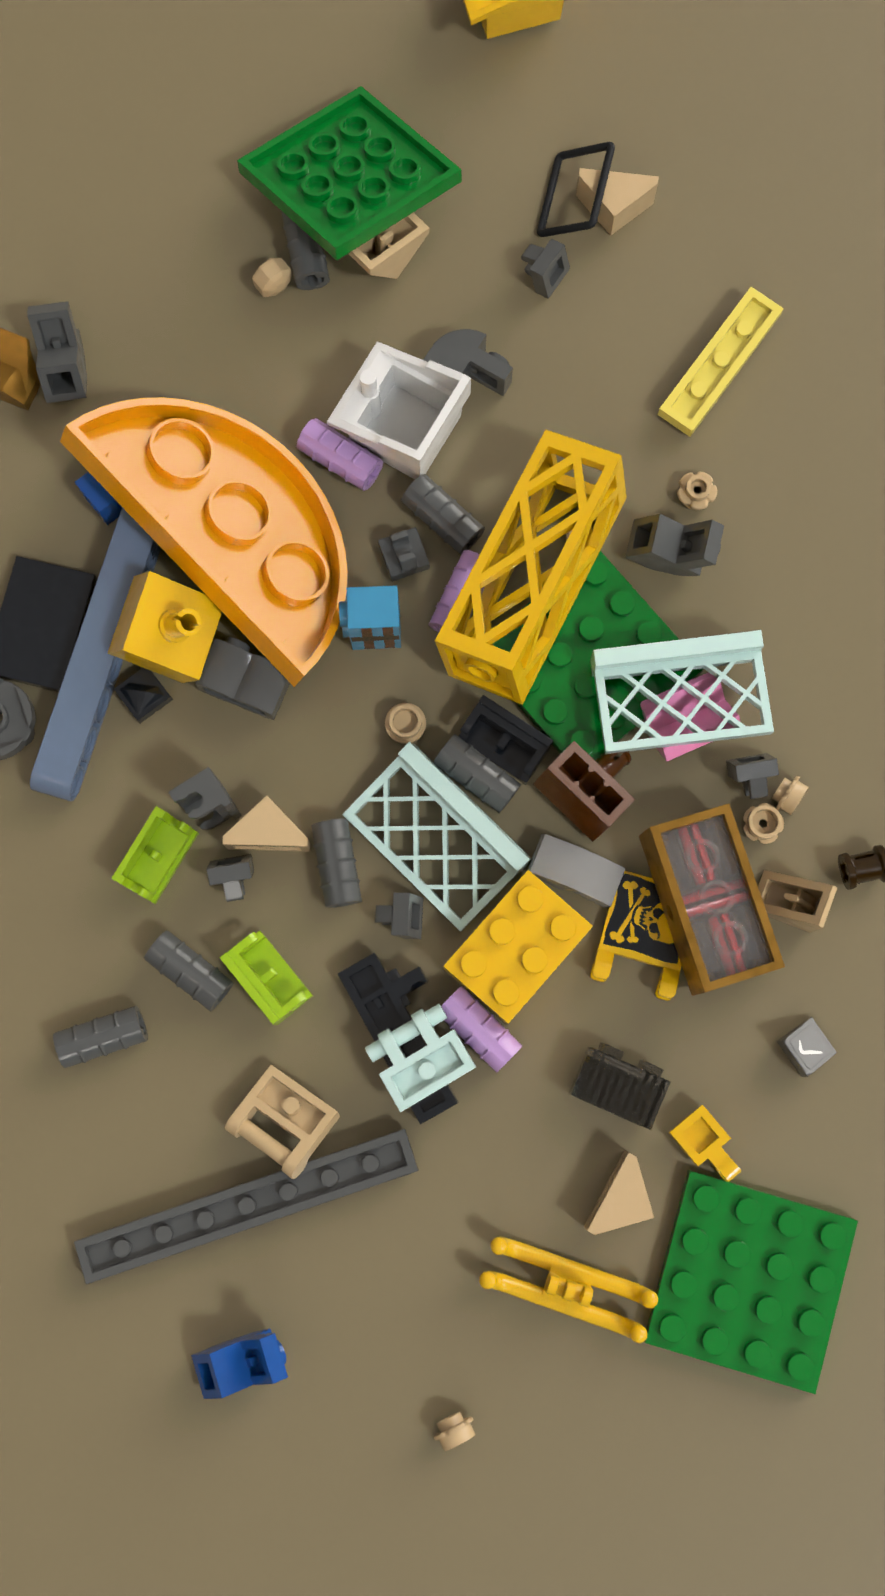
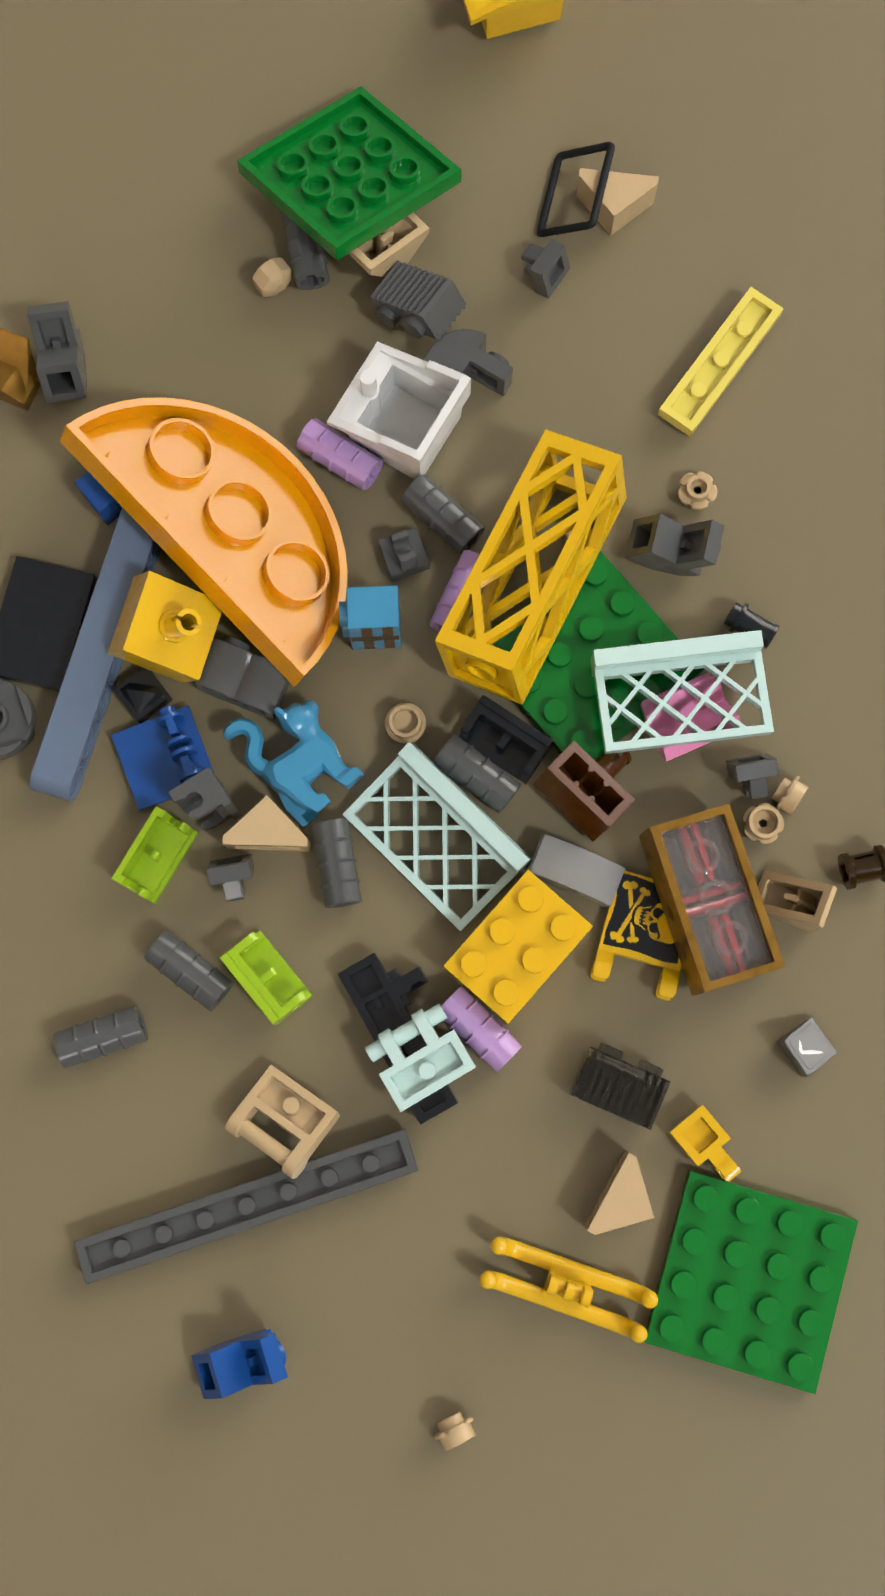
(161, 754): none -> blue hinge
(301, 765): none -> dark azure animal
(403, 916): dark grey tile -> none
(417, 301): none -> dark grey brick
(745, 620): none -> black pin

